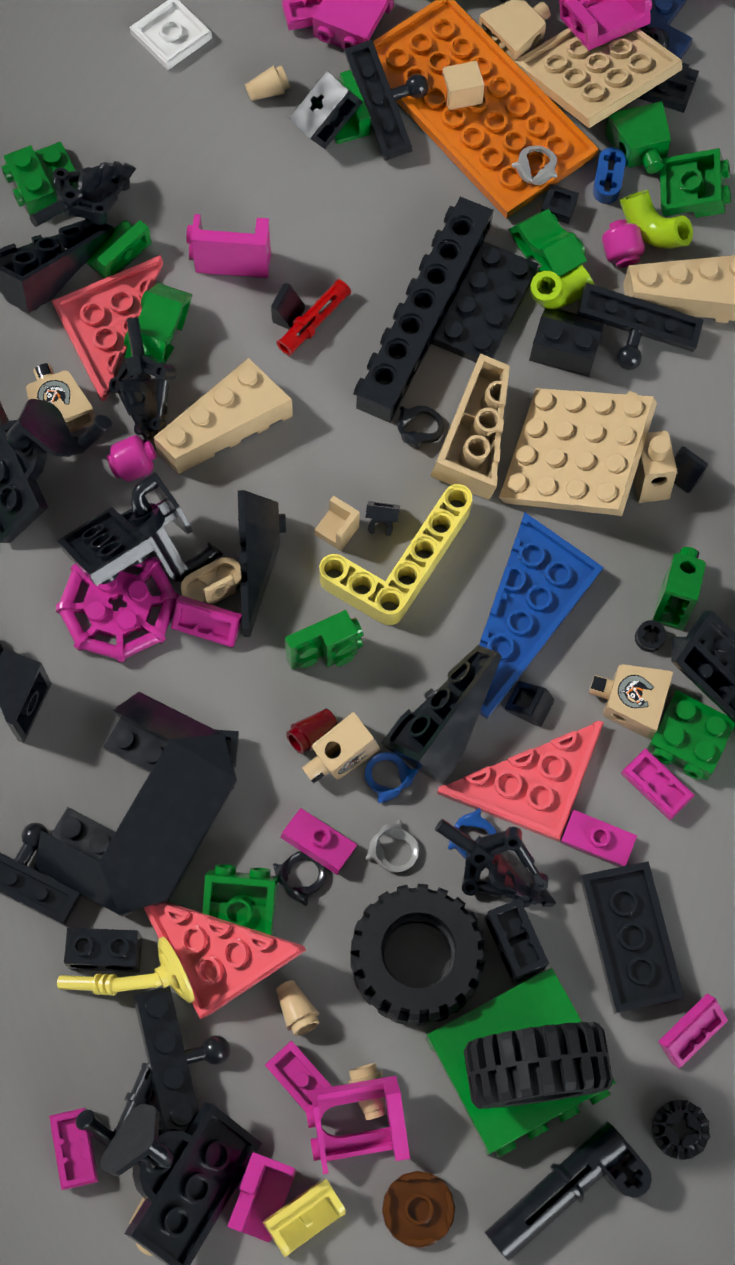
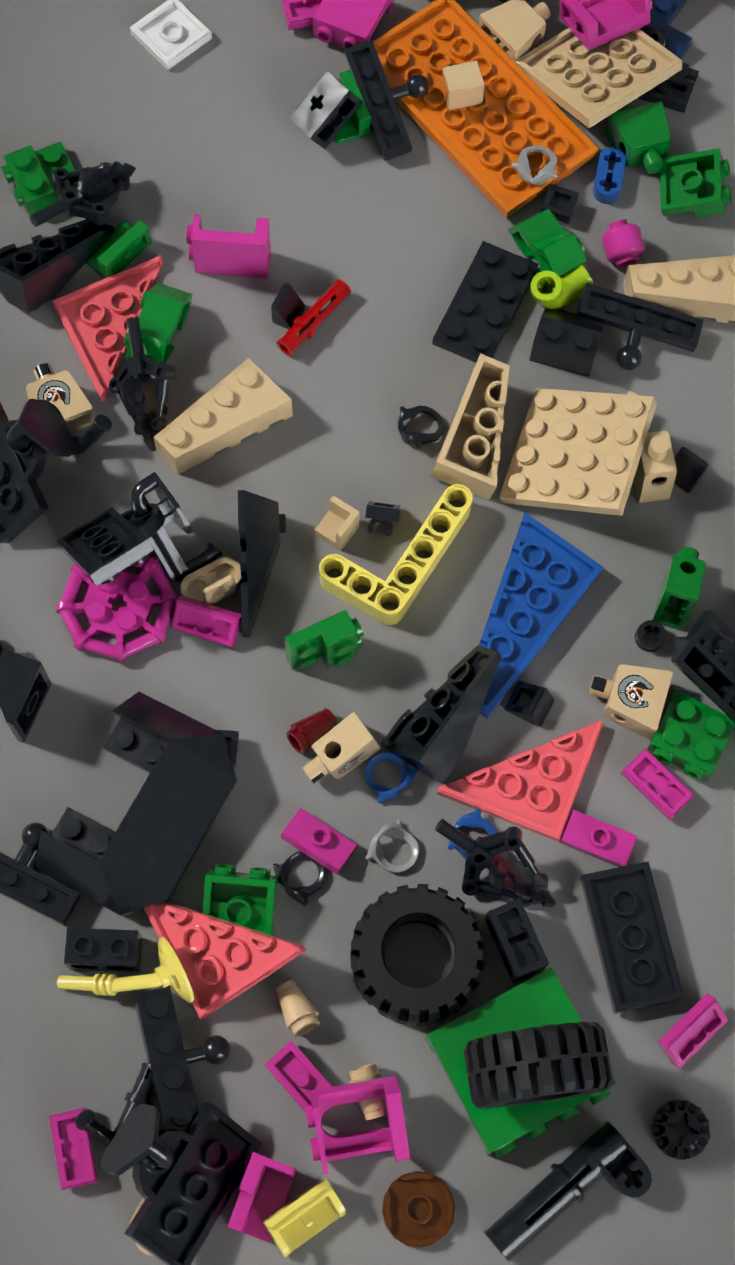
(131, 458): dark pink head -> none
(268, 84): tan cone -> none
(384, 400): black brick -> none
(655, 229): lime cylinder -> none

